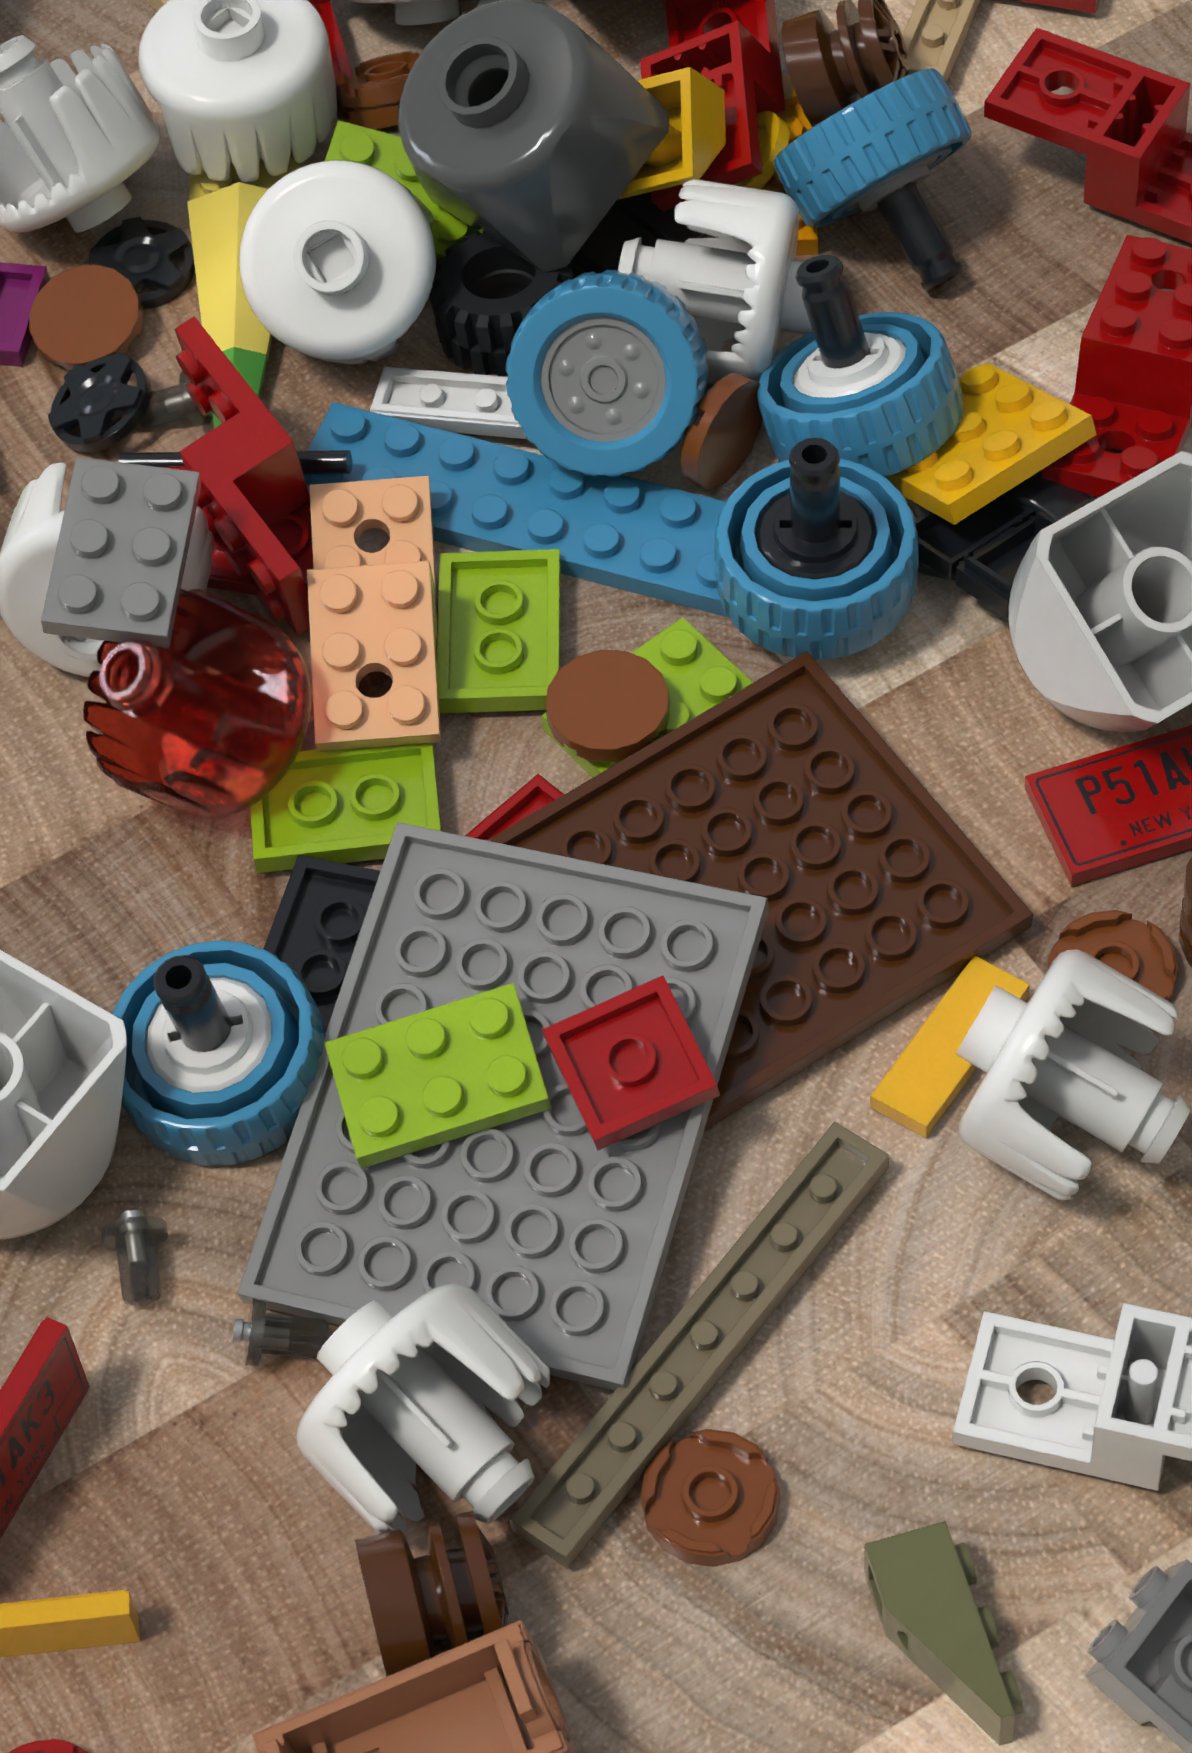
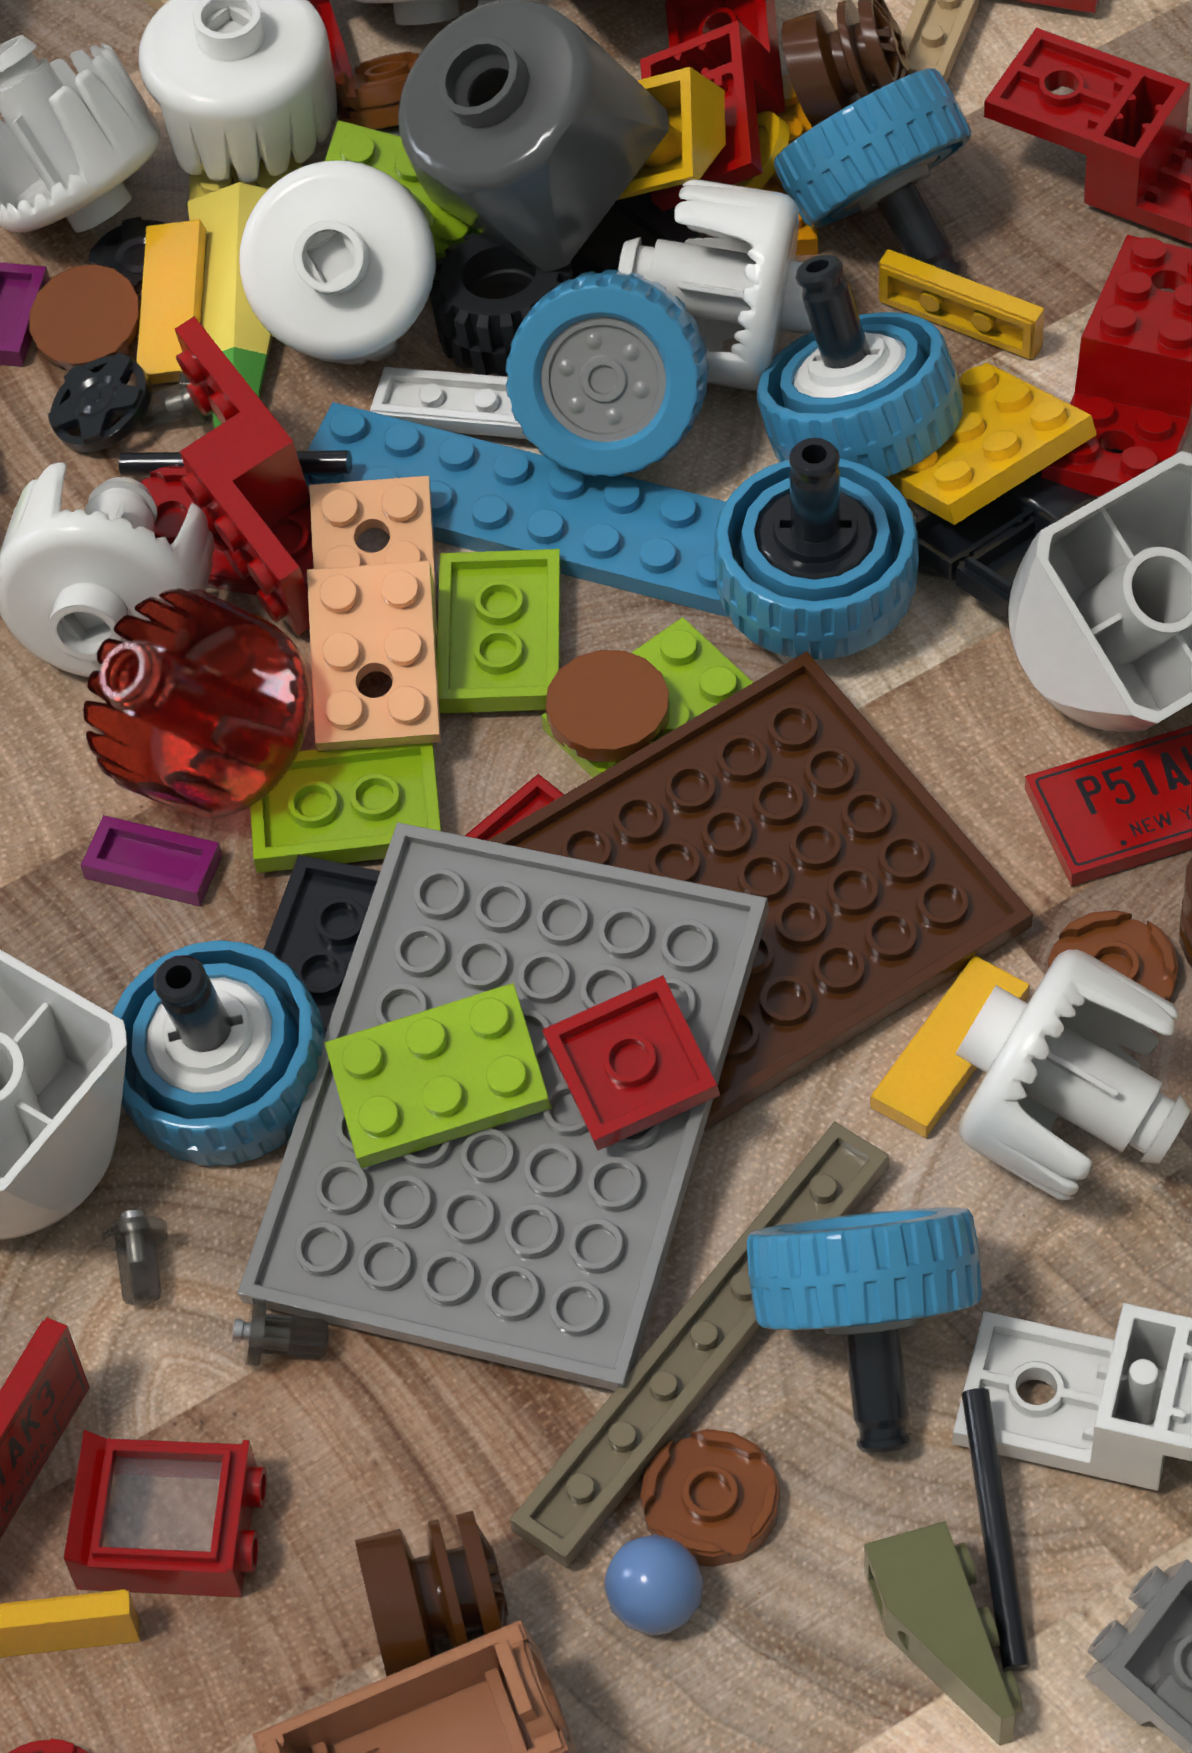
(121, 552): light grey plate -> none
(151, 860): none -> magenta tile
(164, 1516): none -> red window
(169, 294): none -> yellow tile
(418, 1395): white piece -> none
(653, 1584): none -> medium blue piece
(724, 434): dark orange tile -> none
(866, 1282): none -> dark azure wheel
(961, 304): none -> yellow tile
(995, 1530): none -> black bar

